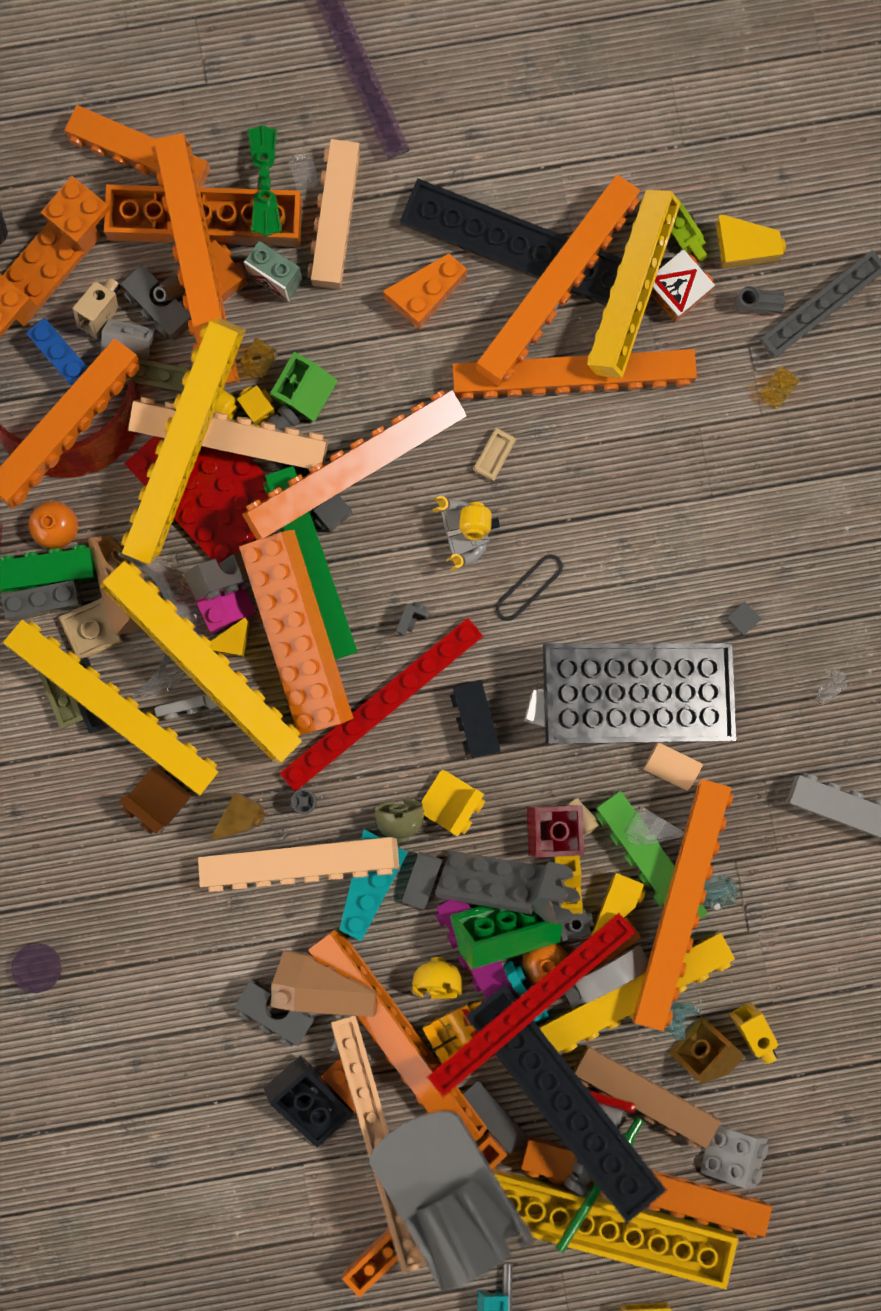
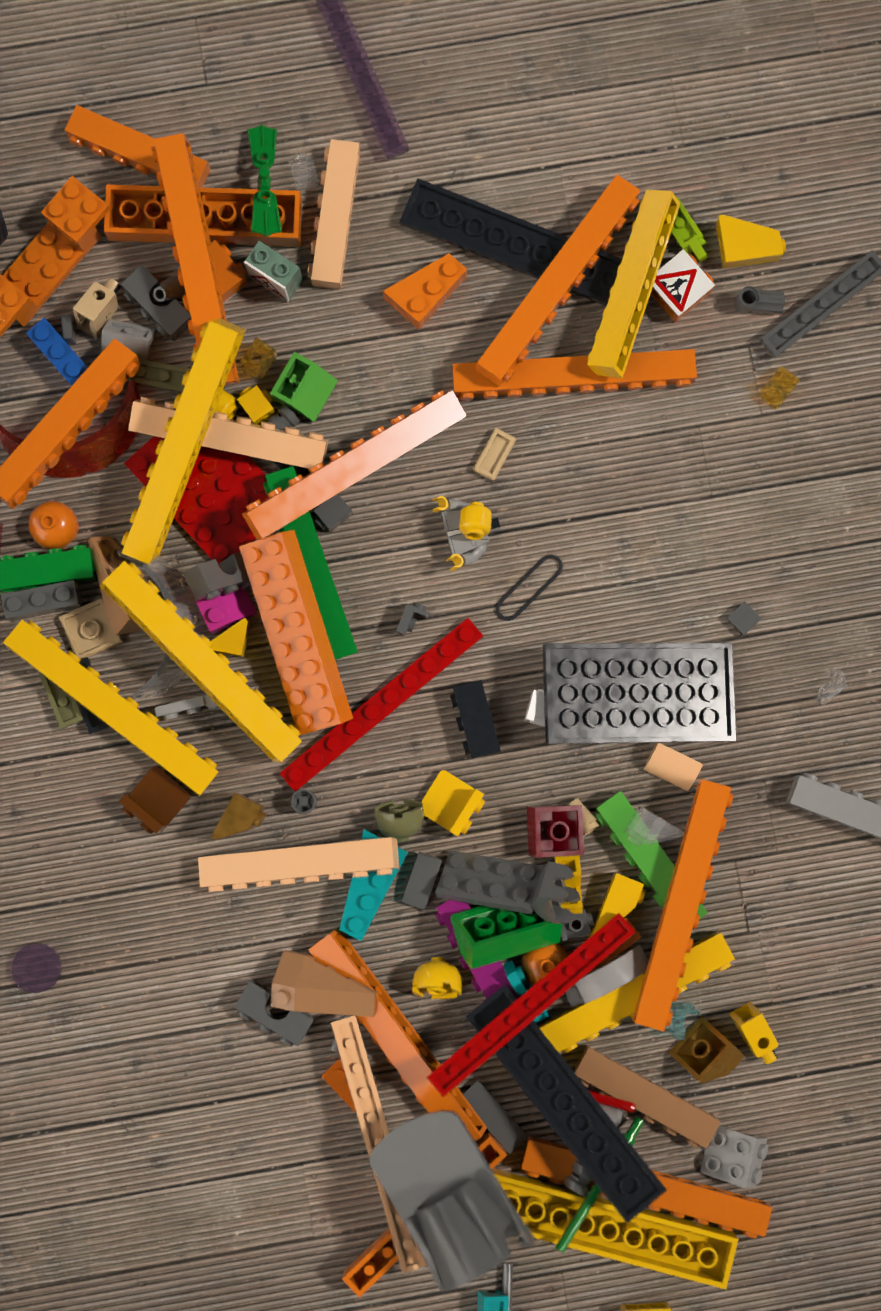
(68, 329): none -> dark grey tile
(307, 1101): black slope -> none
(449, 1025): light orange hips -> none
(720, 892): clear light blue head -> none

